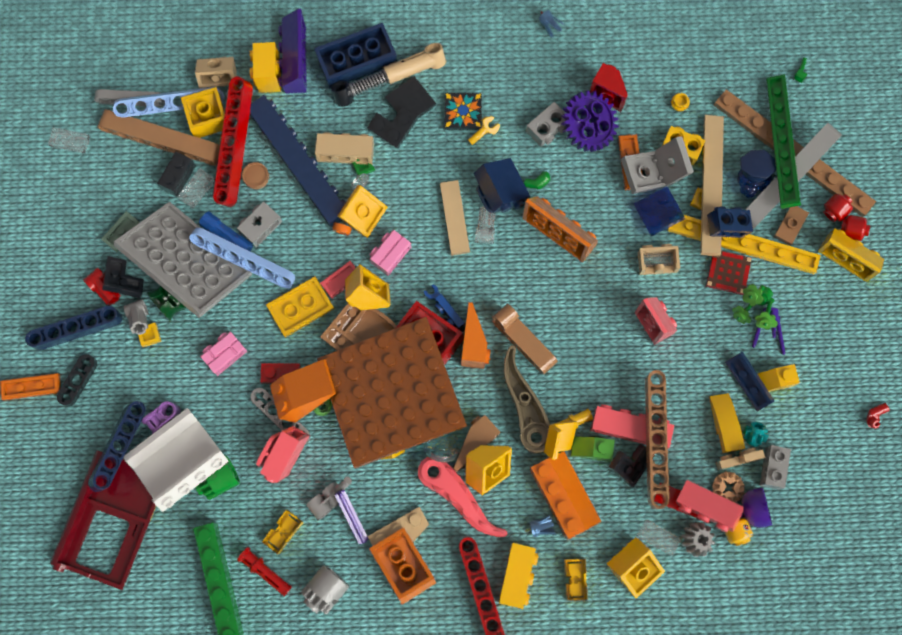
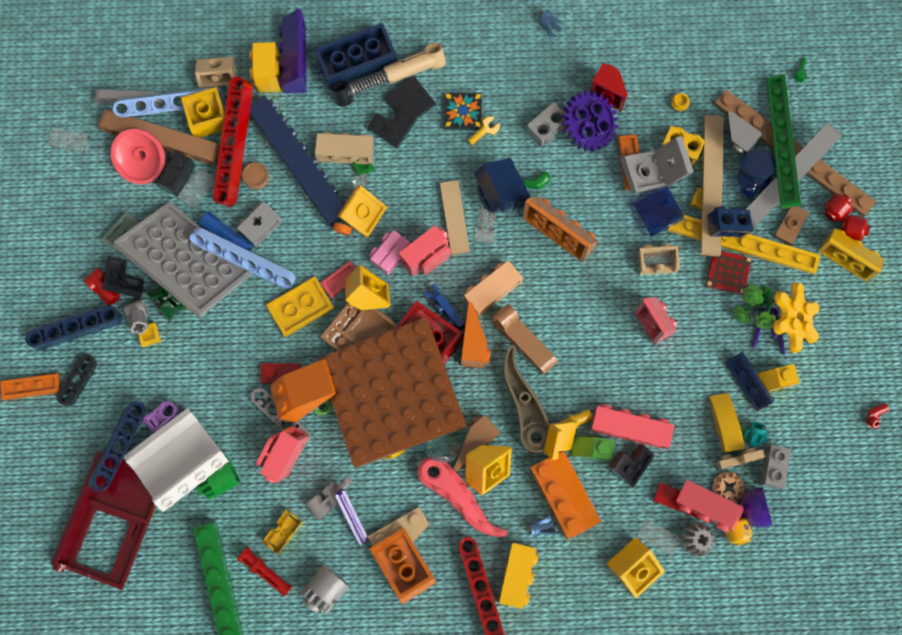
(128, 157): none -> coral dish
(223, 353): bright pink brick -> none
(426, 252): none -> coral brick
(493, 287): none -> light nougat brick
(577, 579): yellow piece -> none
(651, 447): medium nougat beam -> none
(742, 133): none -> light grey slope
(795, 307): none -> yellow plate

